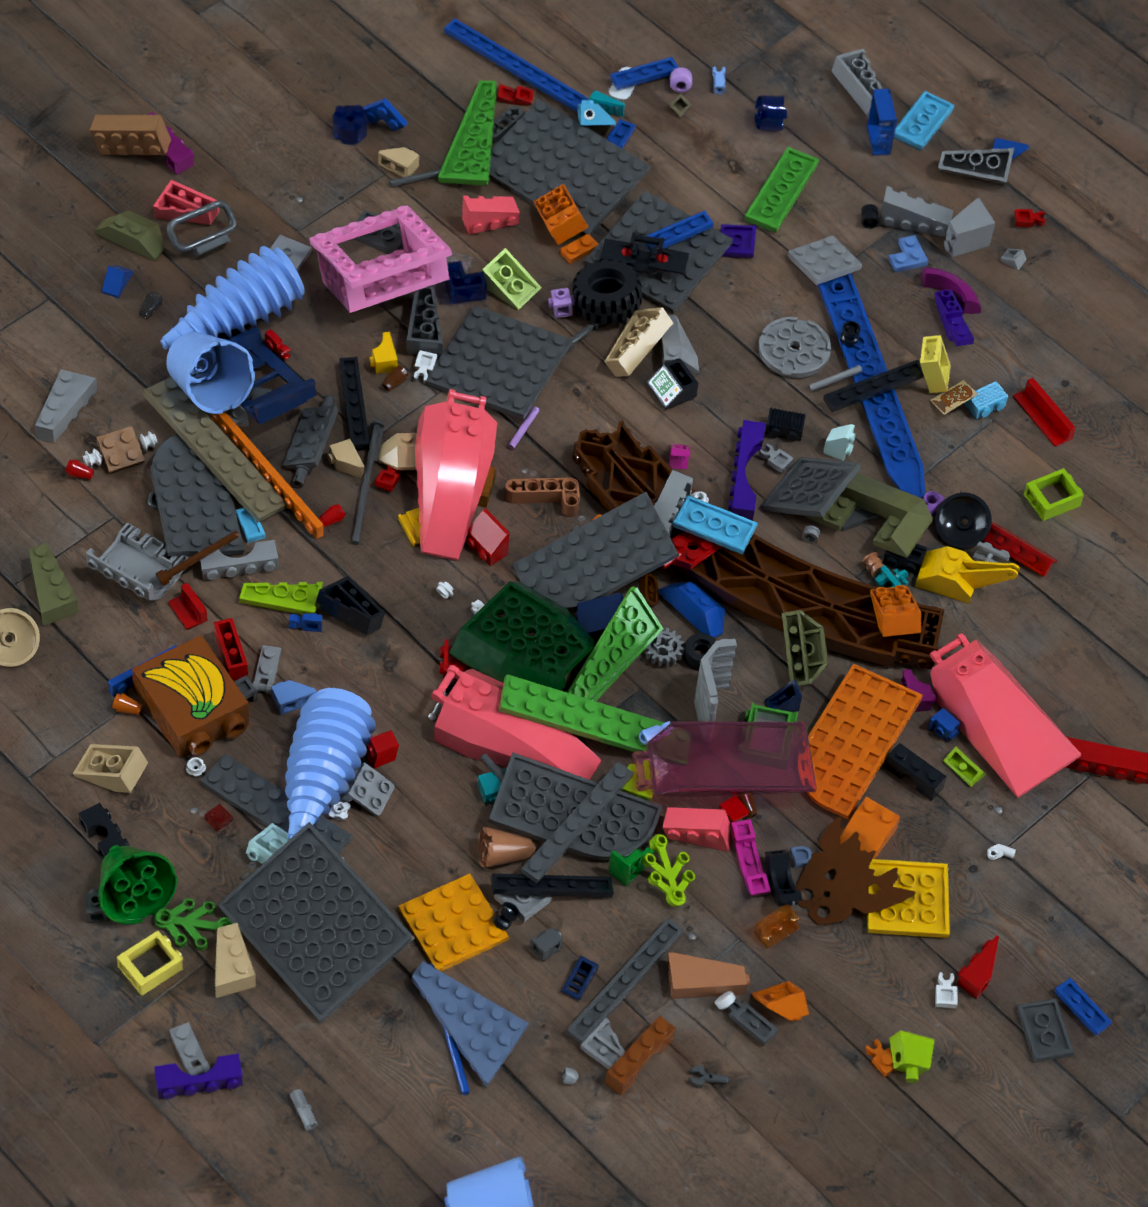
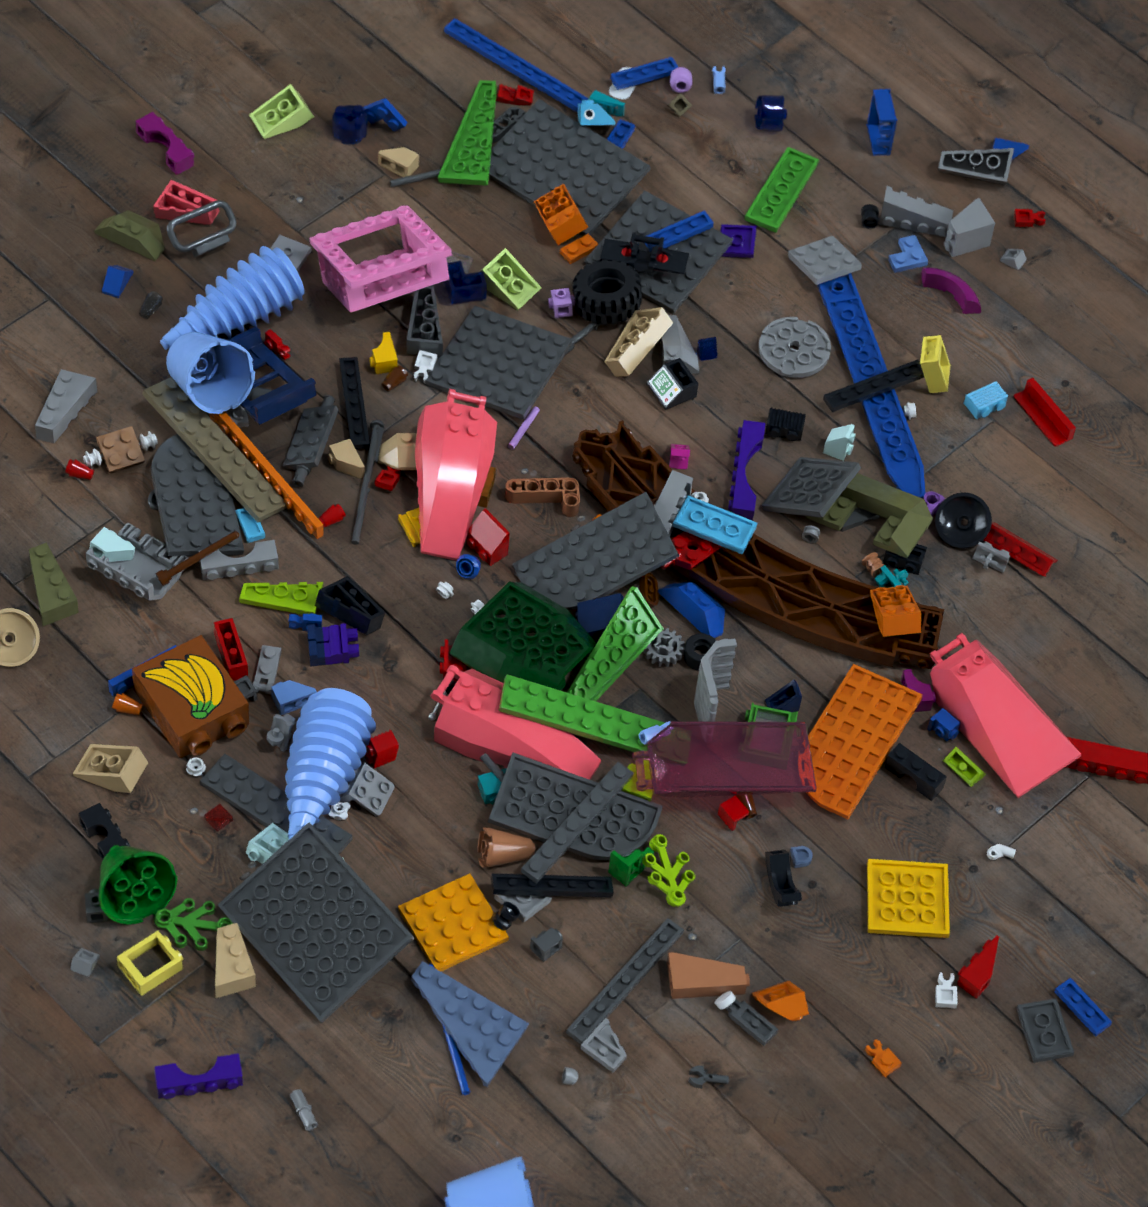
(84, 962): none -> light grey slope
(111, 546): none -> light aqua slope
(130, 134): medium nougat brick -> none
(189, 608): red panel -> none
(189, 1049): light grey plate -> none
(281, 113): none -> yellowish green slope
(281, 731): none -> light grey hips
(331, 645): none -> dark purple hips
(385, 239): dark grey tile -> none
(468, 566): none -> blue cone
(489, 214): coral wedge -> none
(582, 961): dark blue slope -> none
(629, 1065): dark orange arch -> none
(699, 827): coral wedge -> none
(707, 348): none -> clear blue slope
(748, 858): dark pink slope -> none
(777, 459): light grey plate -> none
(777, 926): clear orange hinge -> none
(804, 649): olive wedge -> none
(835, 378): light grey bar -> none
(850, 333): black wheel -> none
(851, 881): reddish brown piece -> none
(857, 77): light grey wedge -> none
(874, 825): orange slope -> none
(910, 410): none -> white plate
(911, 1054): lime torso -> none
(923, 120): medium azure tile -> none
(952, 319): dark purple slope -> none
(954, 397): sticker -> none
(957, 574): yellow slope -> none
(1040, 503): lime window -> none

